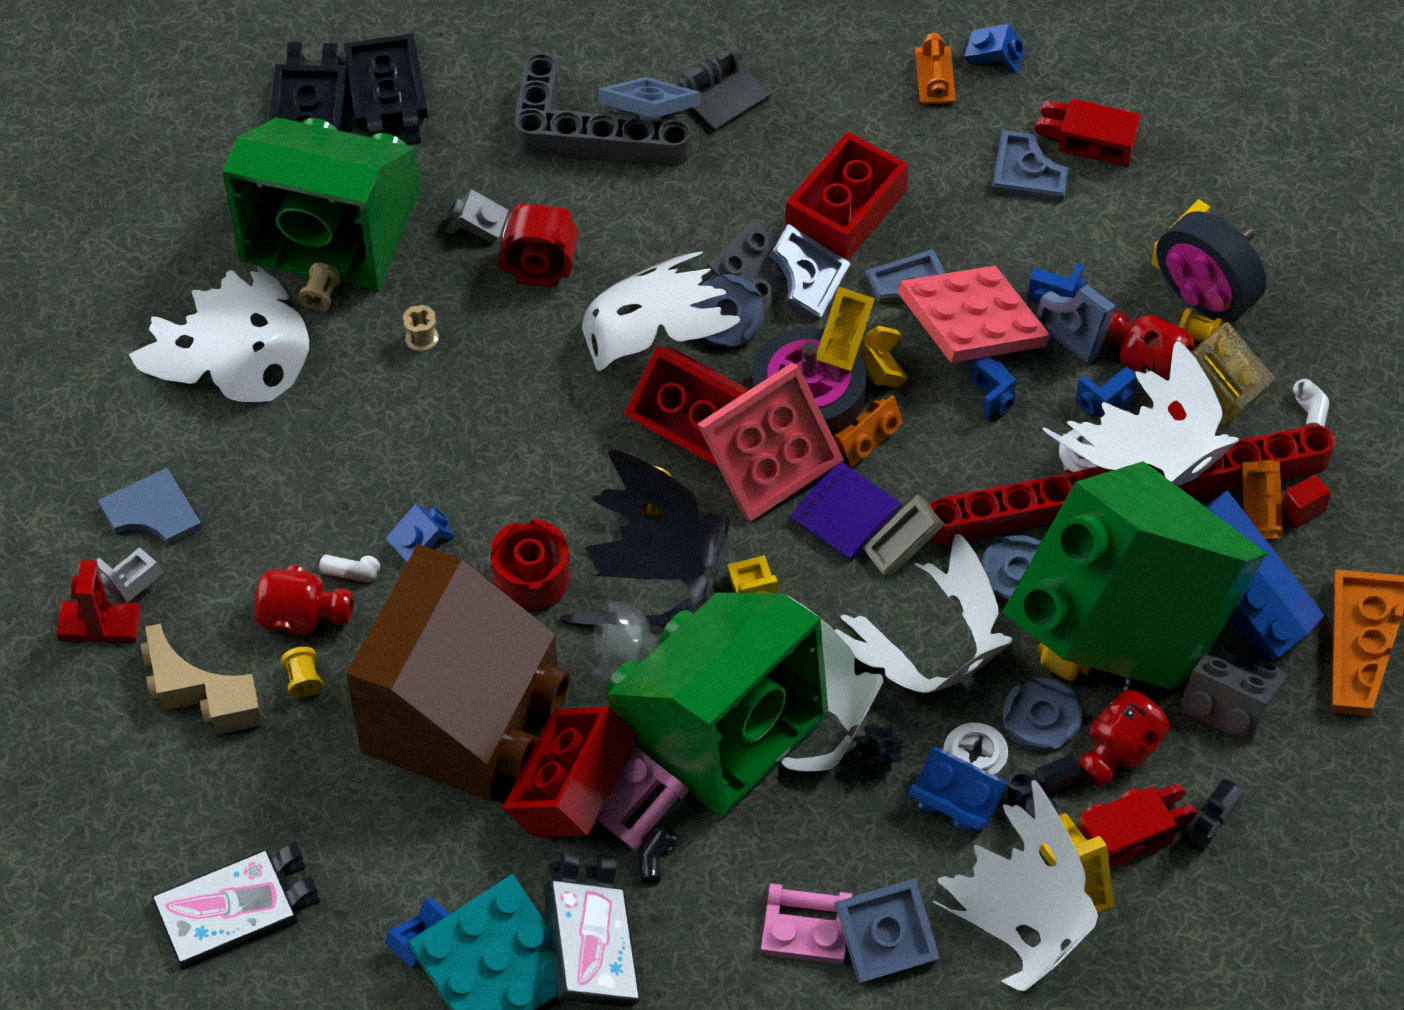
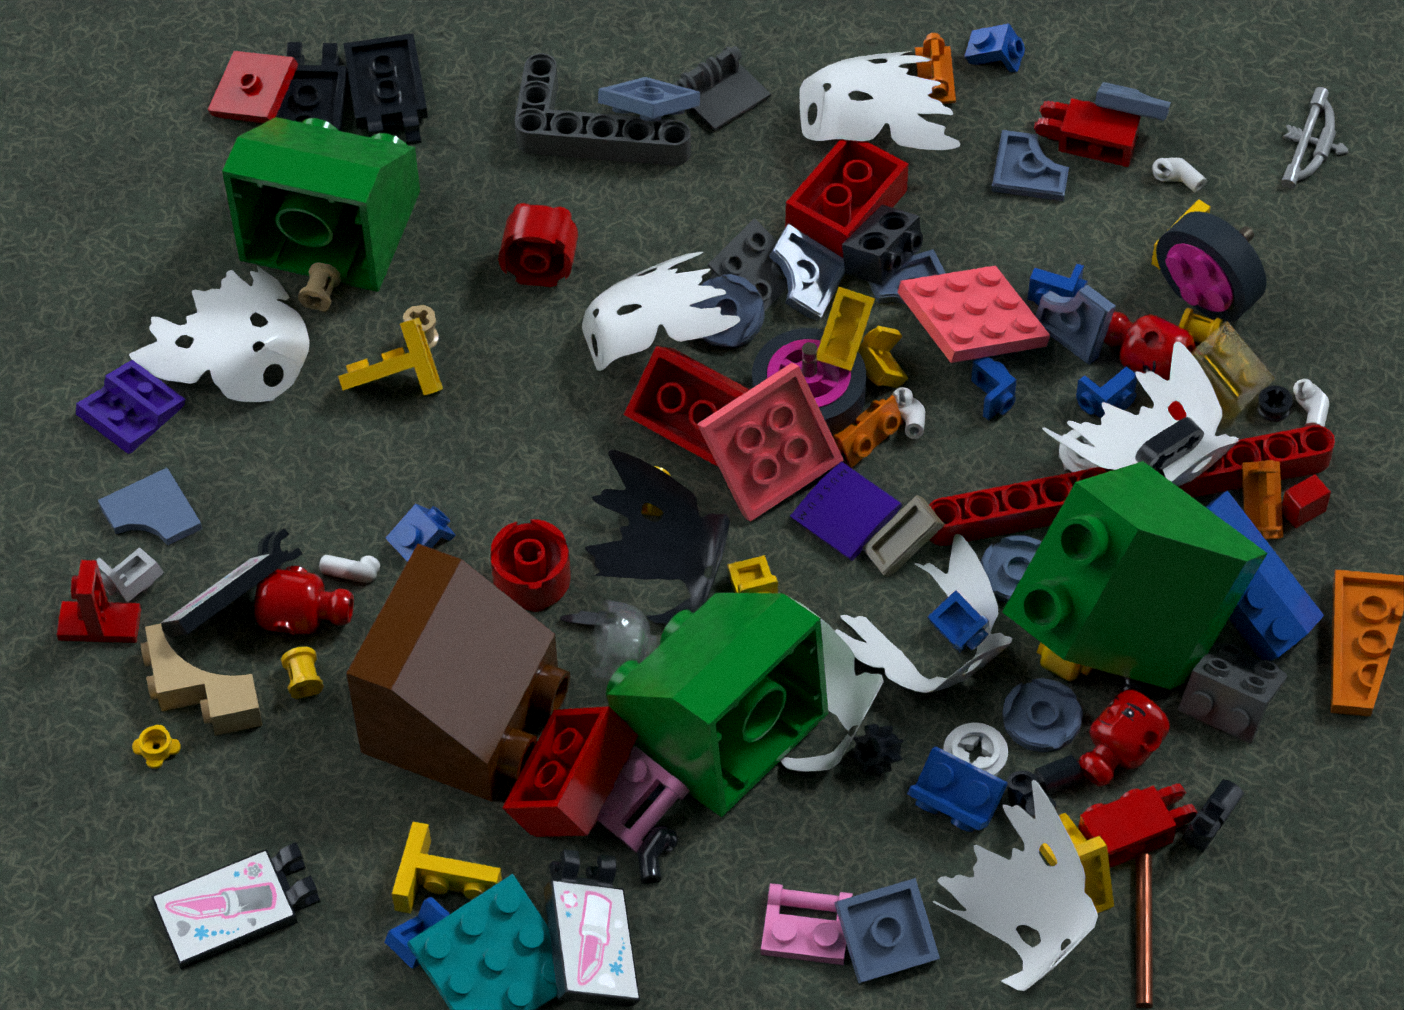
(140, 394): none -> dark purple slope
(151, 736): none -> yellow plate
(232, 585): none -> black tile
(253, 87): none -> plate
(396, 361): none -> yellow bracket
(436, 872): none -> yellow bracket
(477, 216): light grey bracket -> none
(882, 245): none -> black brick
(894, 101): none -> white piece
(911, 412): none -> white arm
(959, 622): none -> blue bracket
(1131, 101): none -> sand blue tile
(1144, 952): none -> copper bar
(1170, 444): none -> black beam
(1178, 171): none -> white arm
(1271, 413): none -> black bush
(1323, 145): none -> light grey piece

